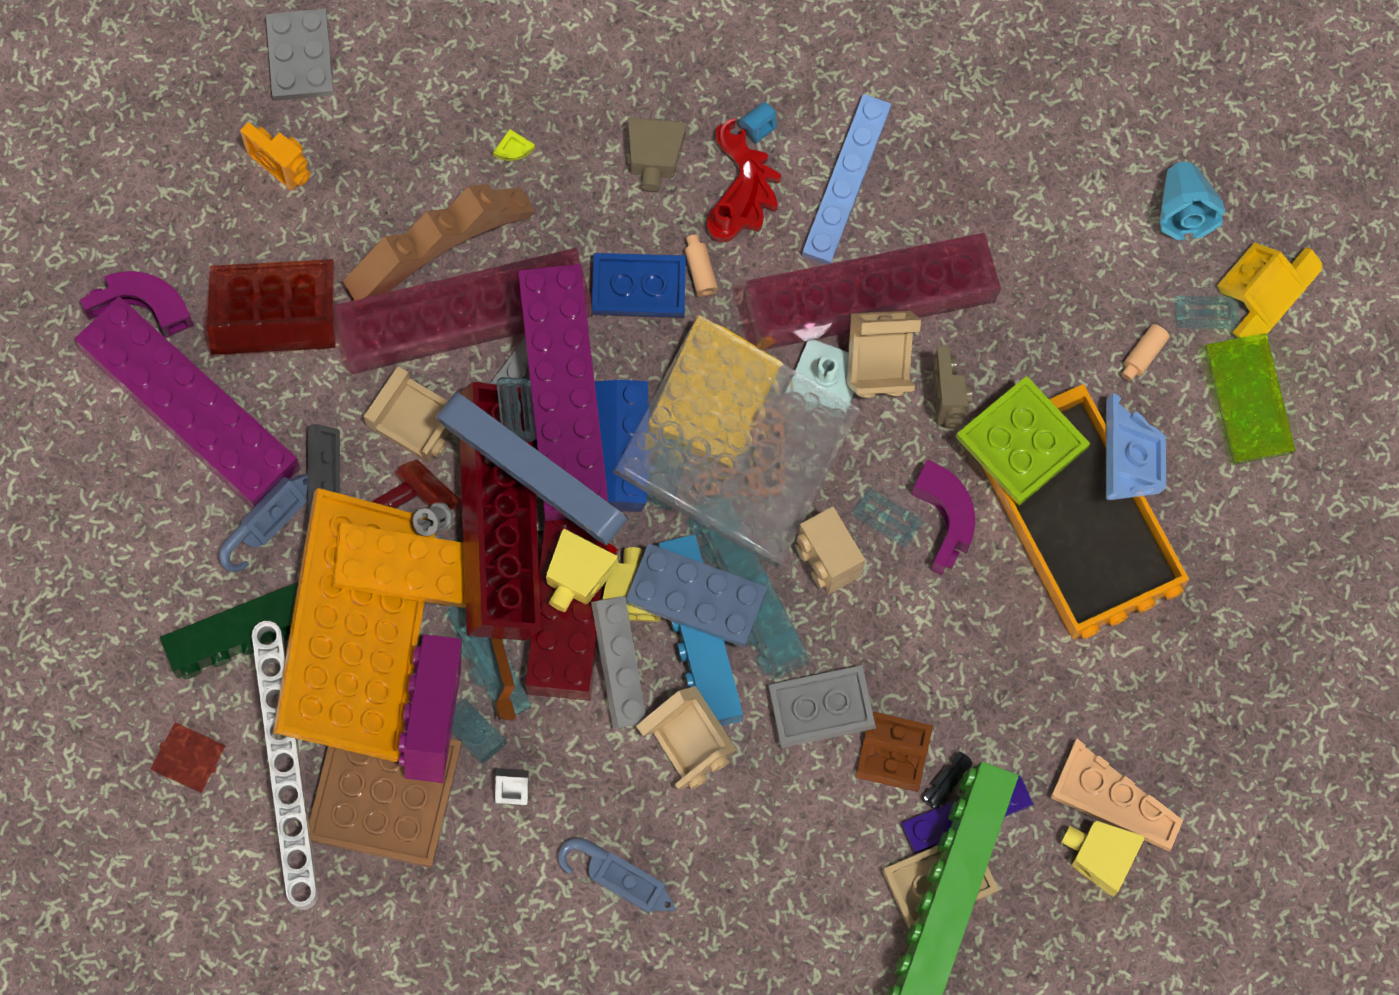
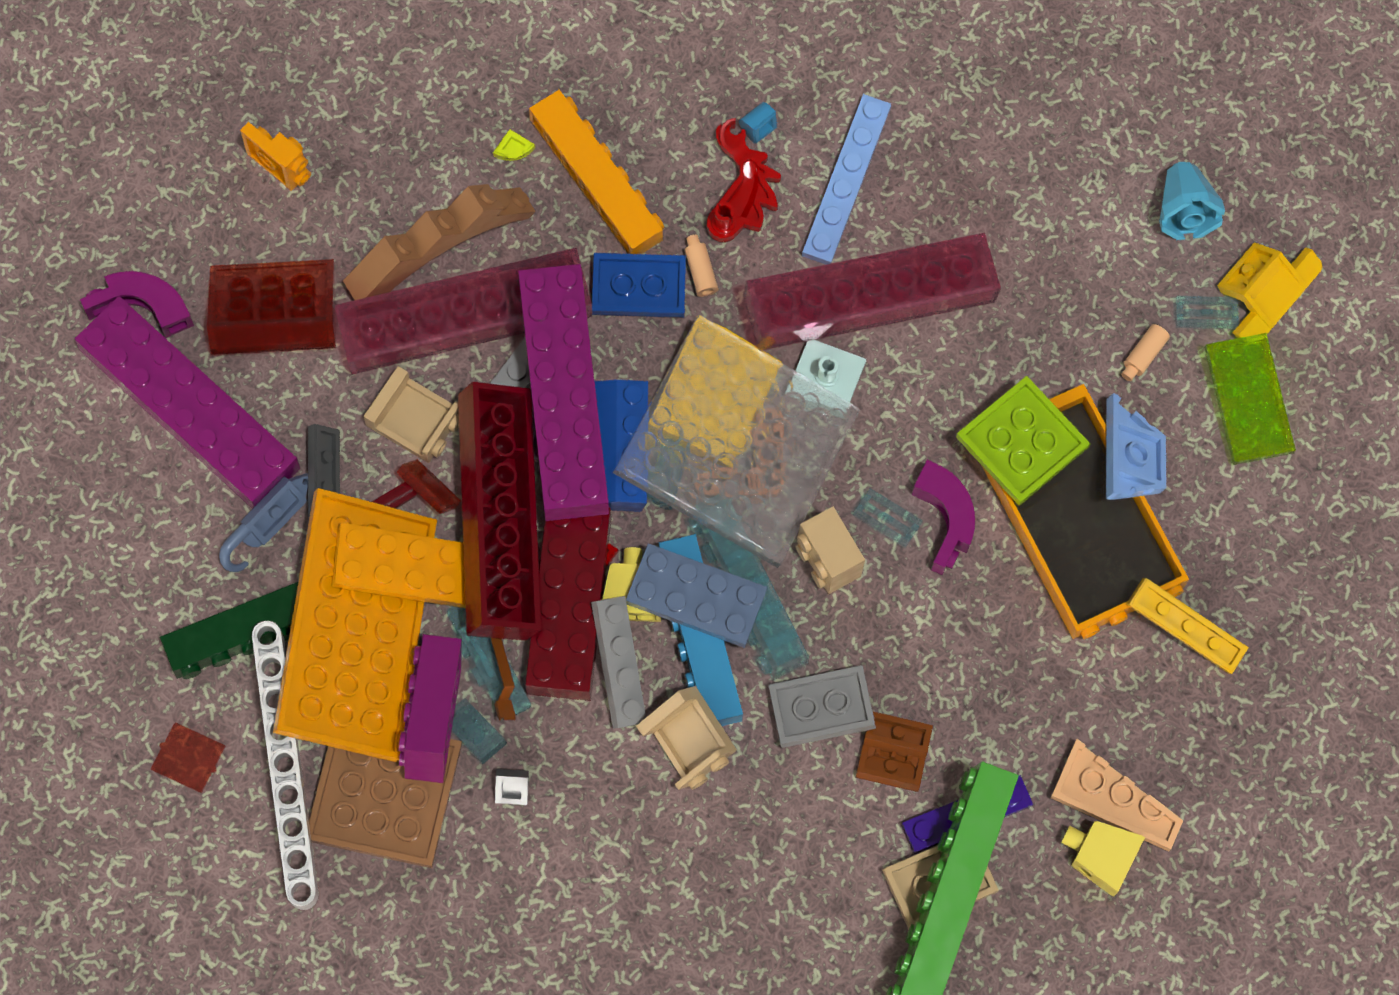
(299, 54): light grey plate -> none
(432, 524): light grey bush -> none
(515, 408): clear light blue tile -> none
(531, 468): sand blue beam -> none
(578, 570): light yellow torso -> none
(596, 173): none -> light orange brick
(619, 877): sand blue plate -> none
(655, 149): dark tan torso -> none
(881, 352): tan panel -> none
(947, 780): black axle -> none
(950, 390): dark tan plate -> none
(1187, 625): none -> yellow tile

